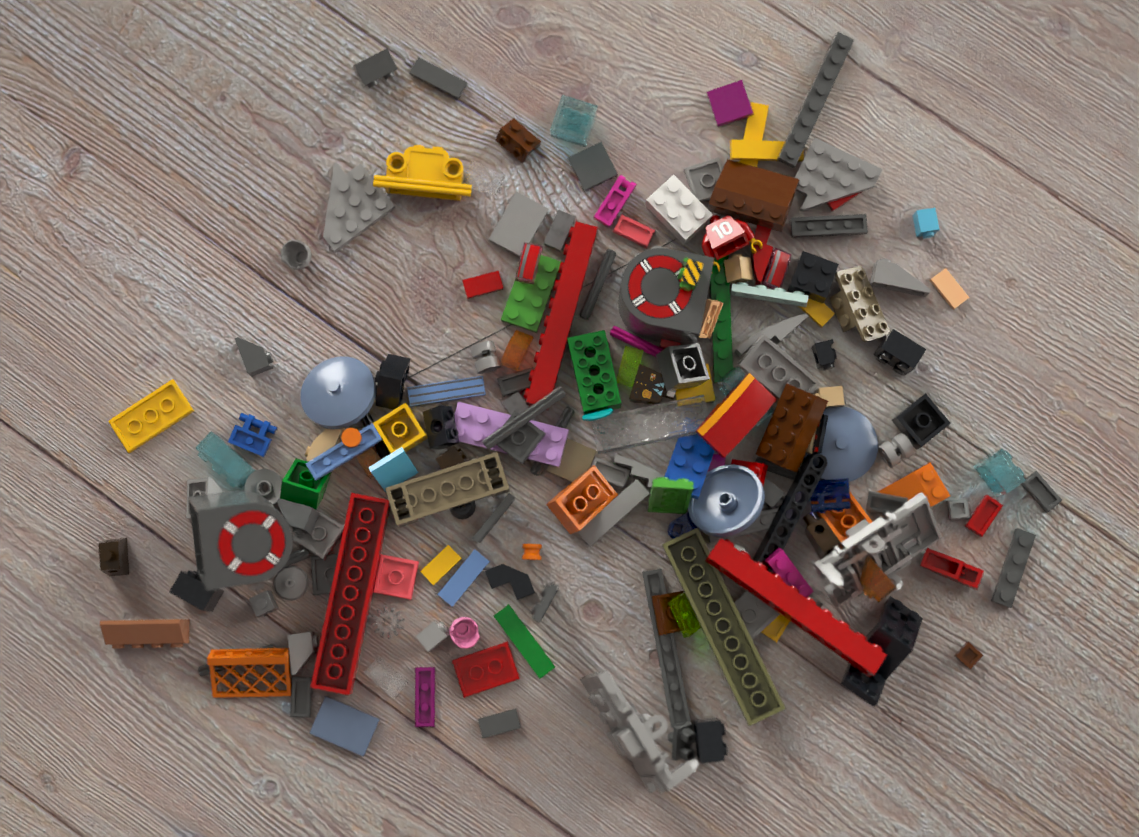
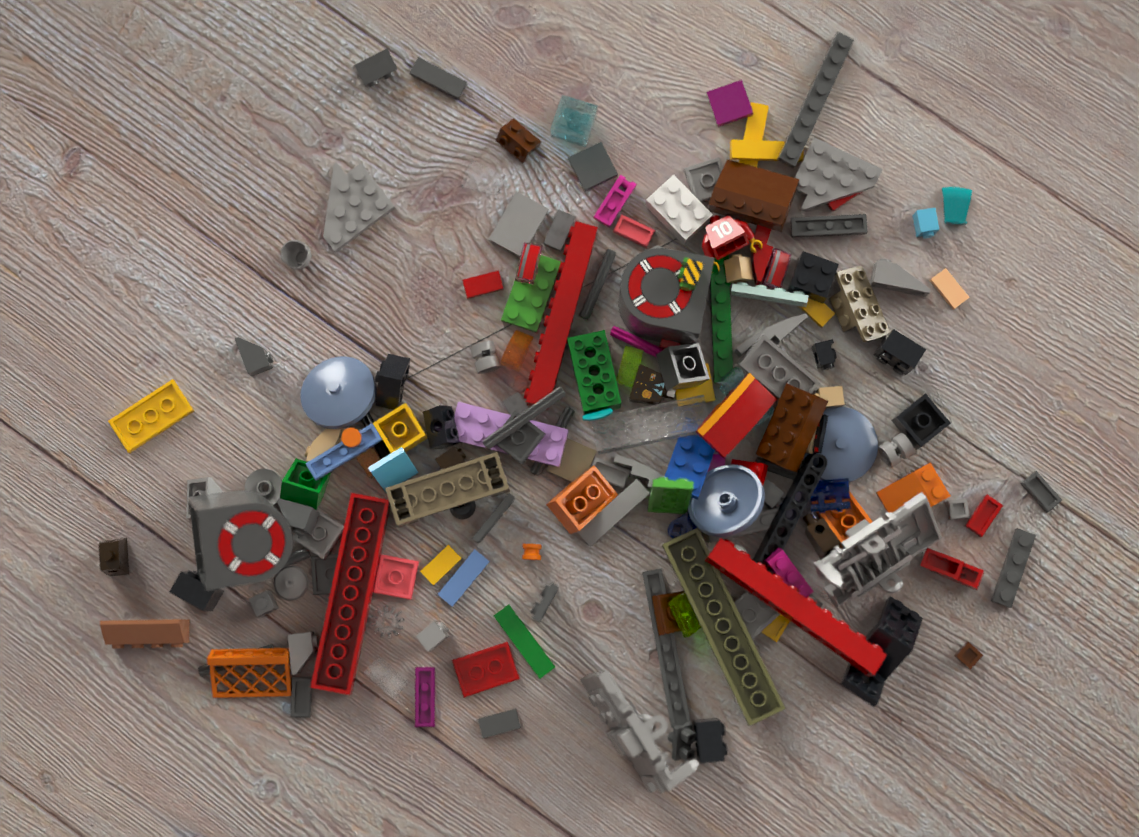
(224, 460): clear light blue brick -> none
(250, 440): blue plate -> none
(344, 726): sand blue tile -> none
(424, 174): yellow brick -> none
(446, 391): medium blue tile -> none
(464, 632): bright pink hair -> none
(504, 574): black tile -> none
(515, 382): dark grey tile -> none
(710, 317): light nougat plate -> none
(875, 581): clear orange slope -> none
(884, 503): dark grey tile -> none
(956, 204): none -> teal piece
(1000, 472): clear light blue brick -> none

